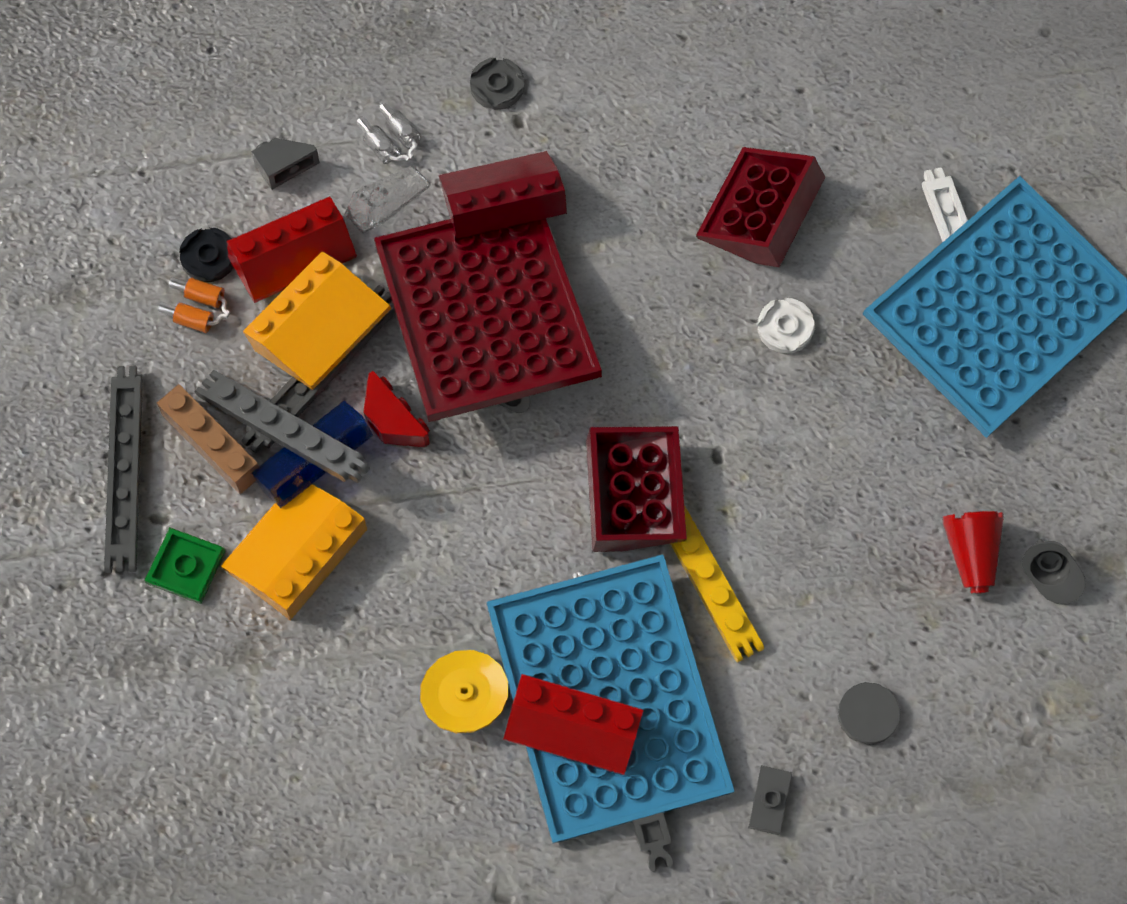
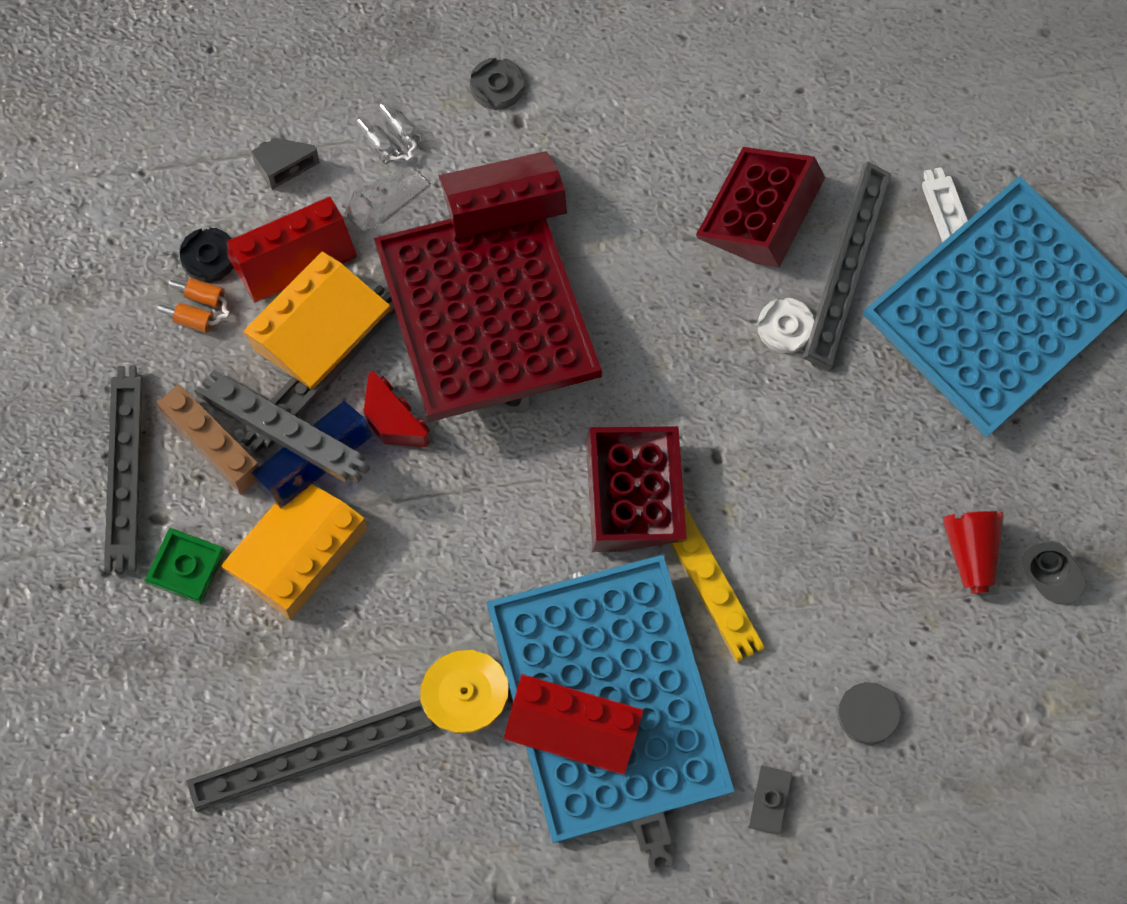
(308, 755): none -> dark grey tile
(847, 266): none -> dark grey tile

